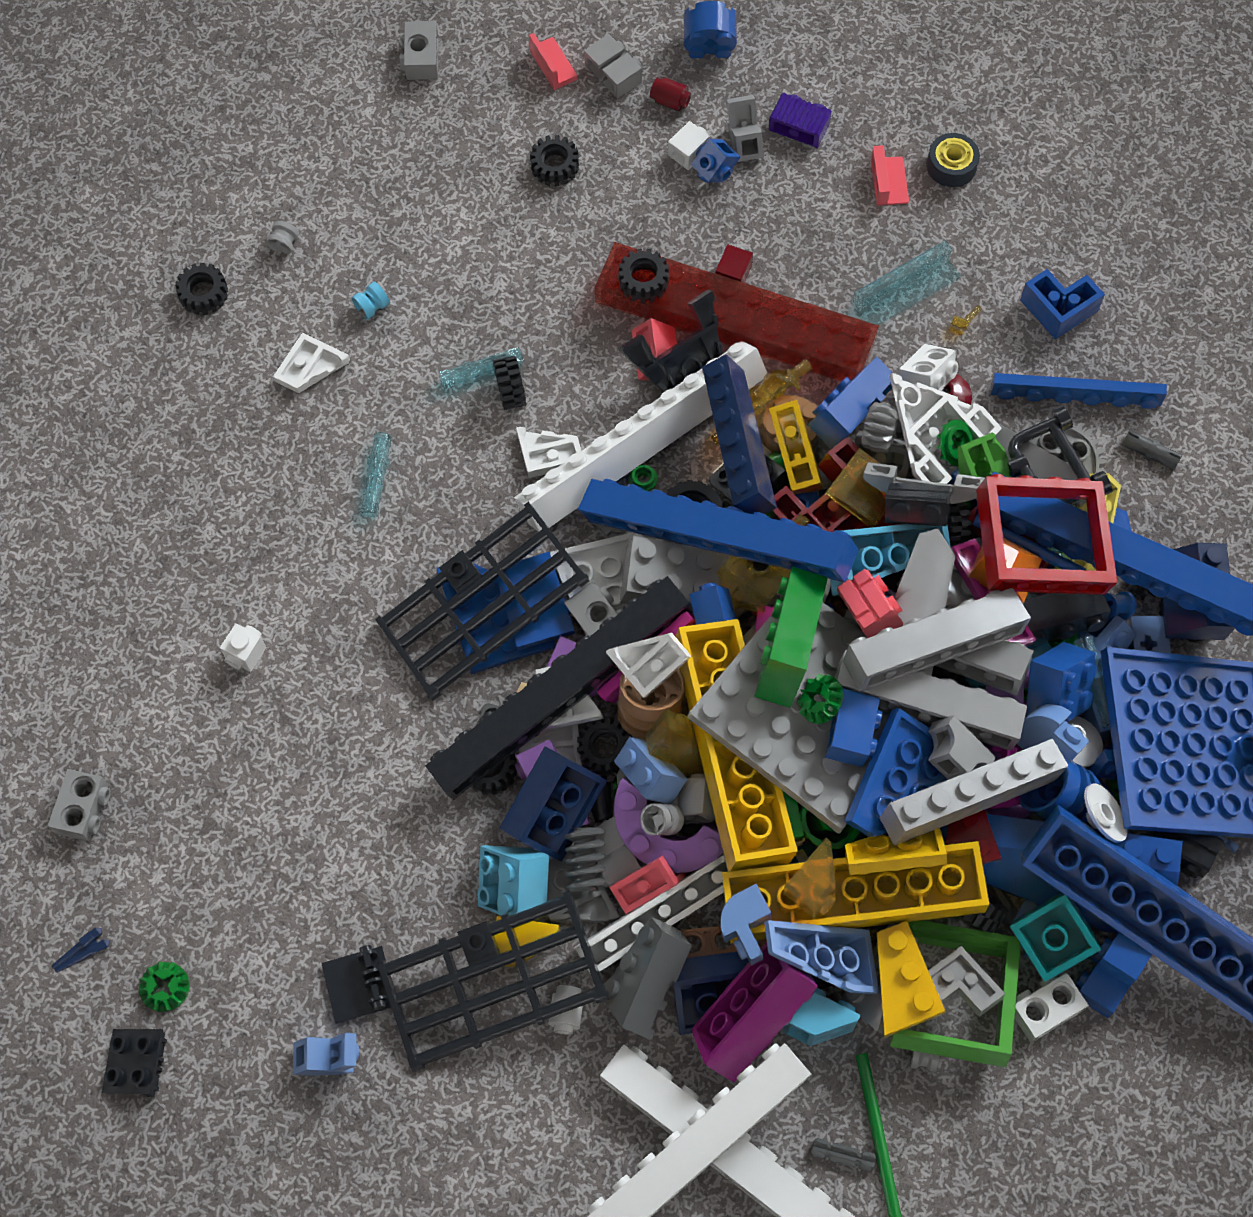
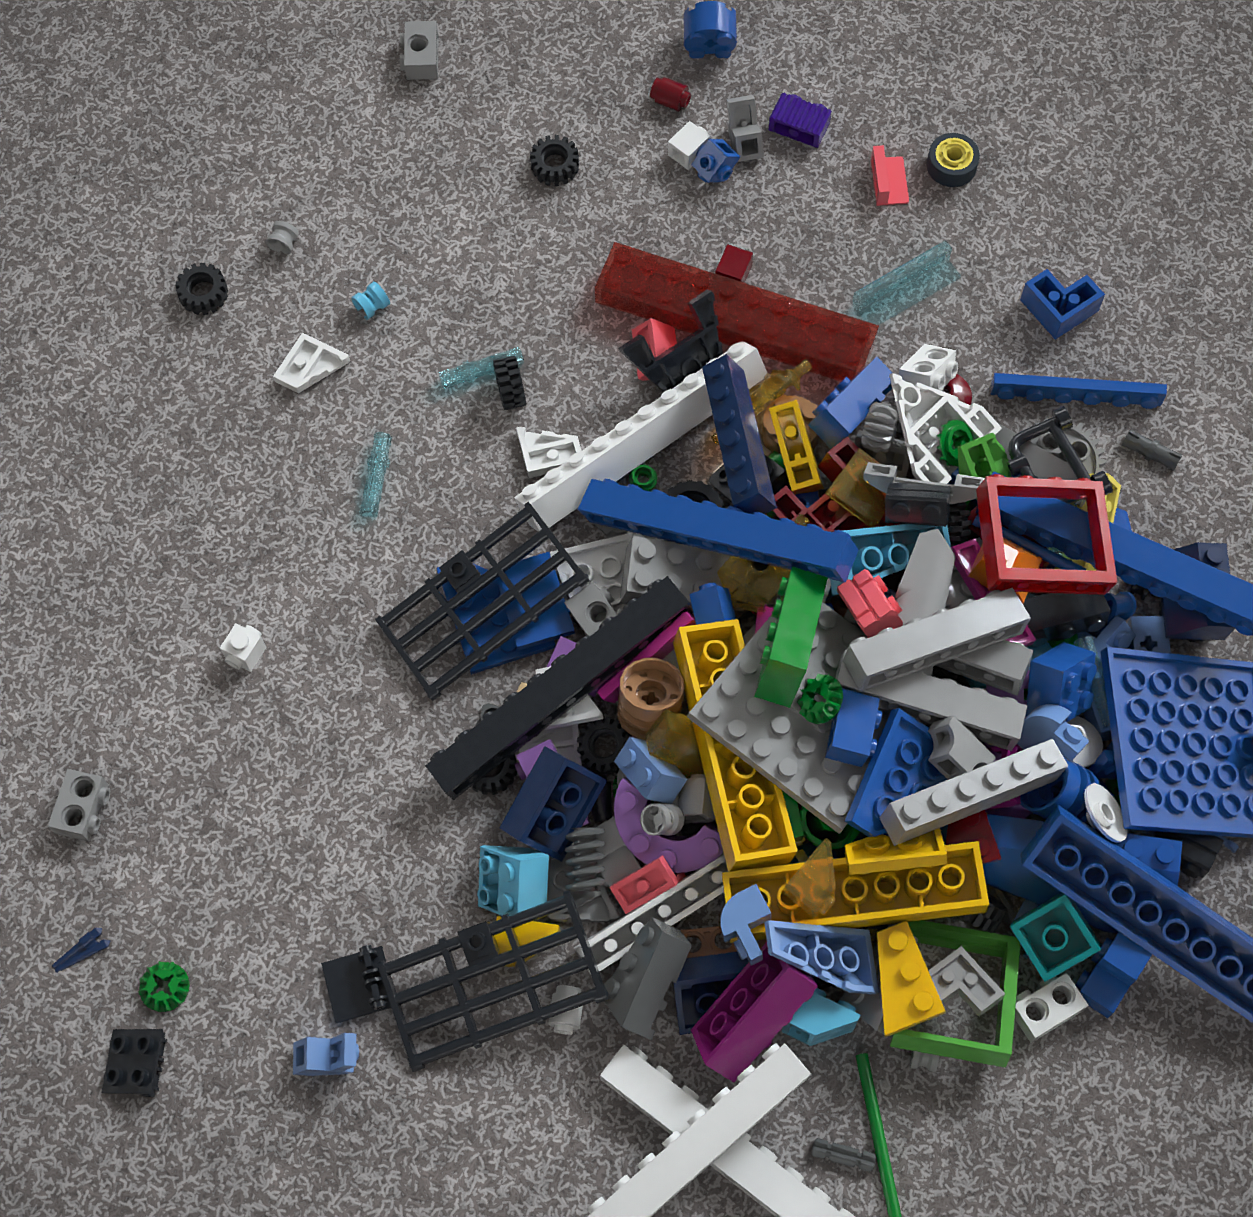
(552, 61): coral panel -> none
(611, 60): light grey piece -> none
(643, 261): black tyre -> none
(649, 661): white wing -> none
(963, 323): clear yellow hand -> none

